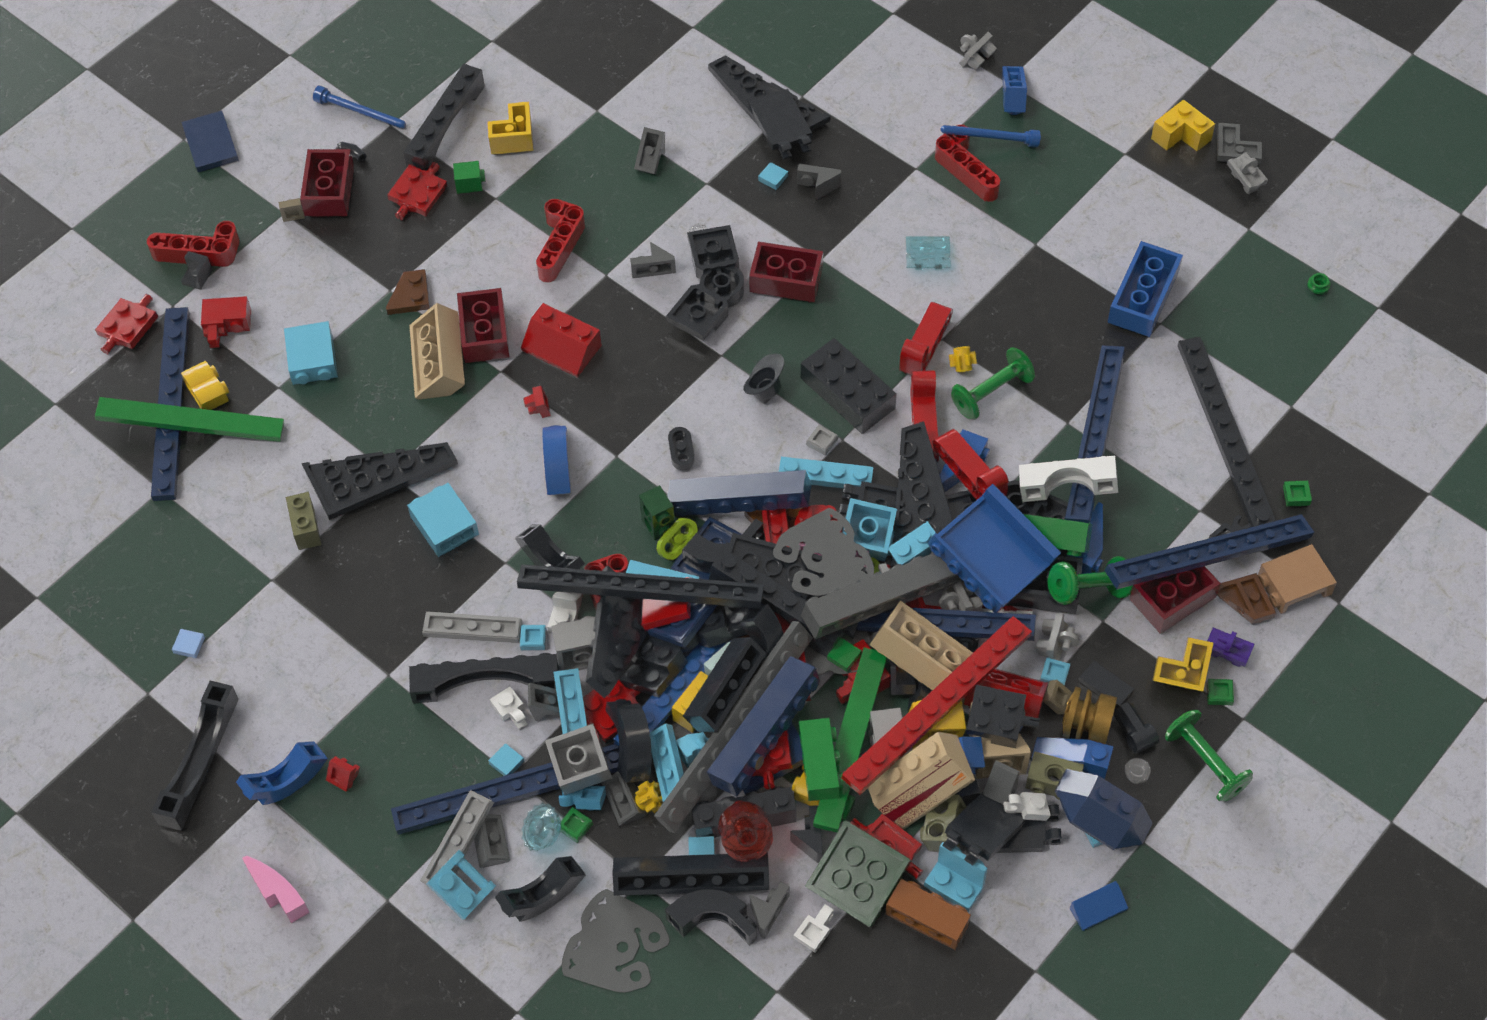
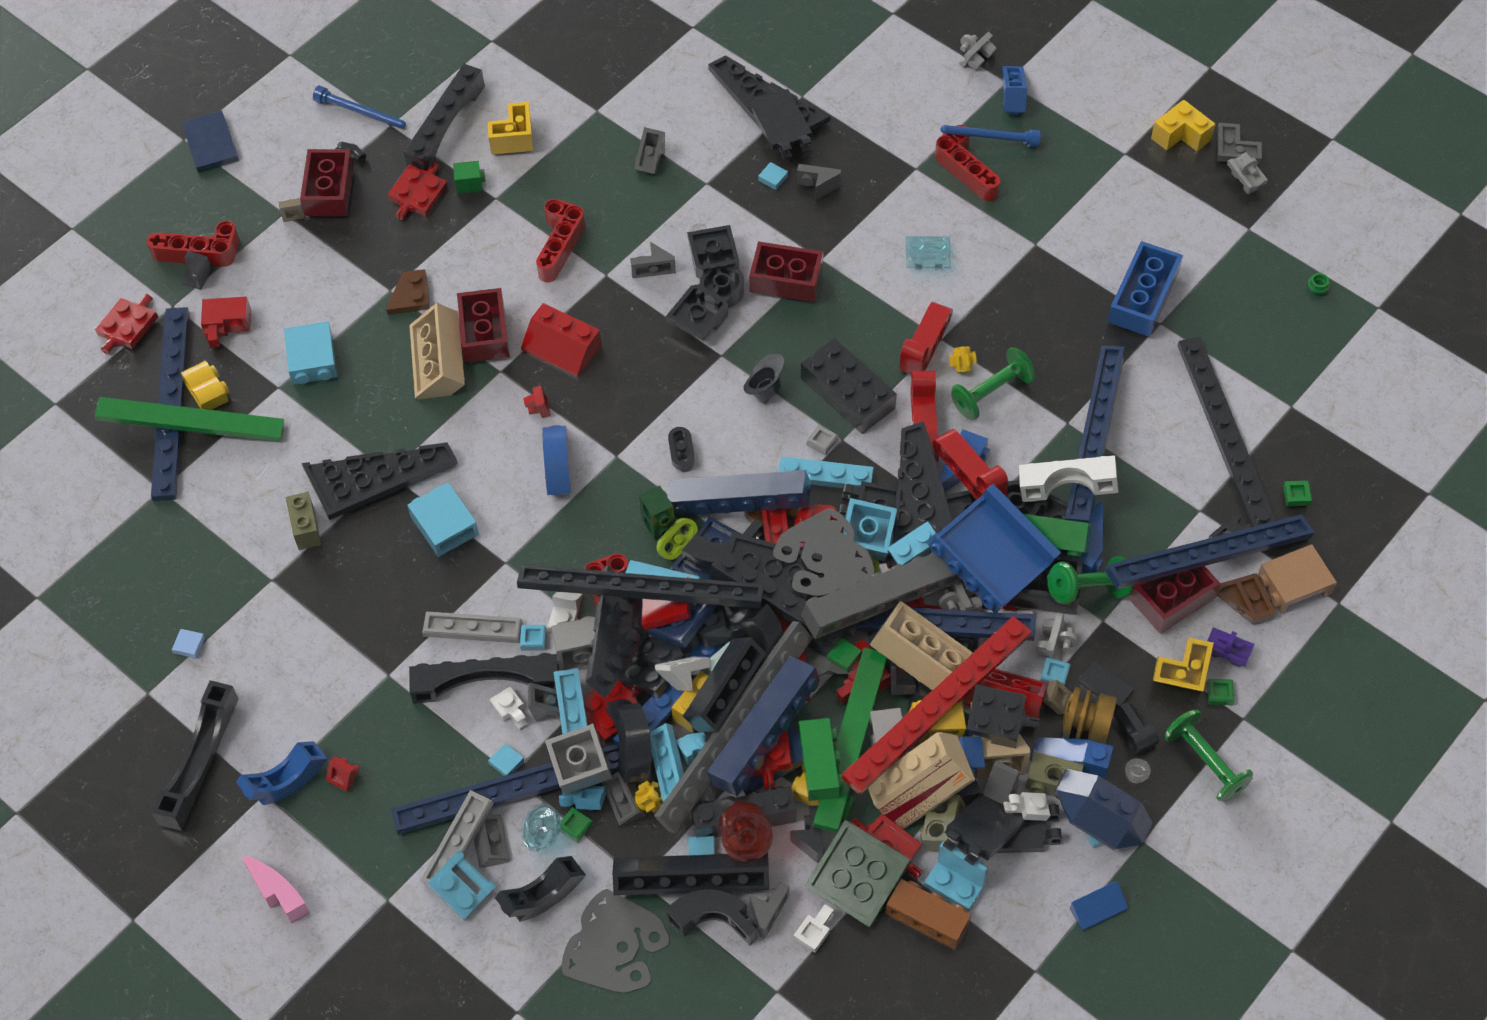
(544, 551): black arch -> none
(679, 672): none -> white slope

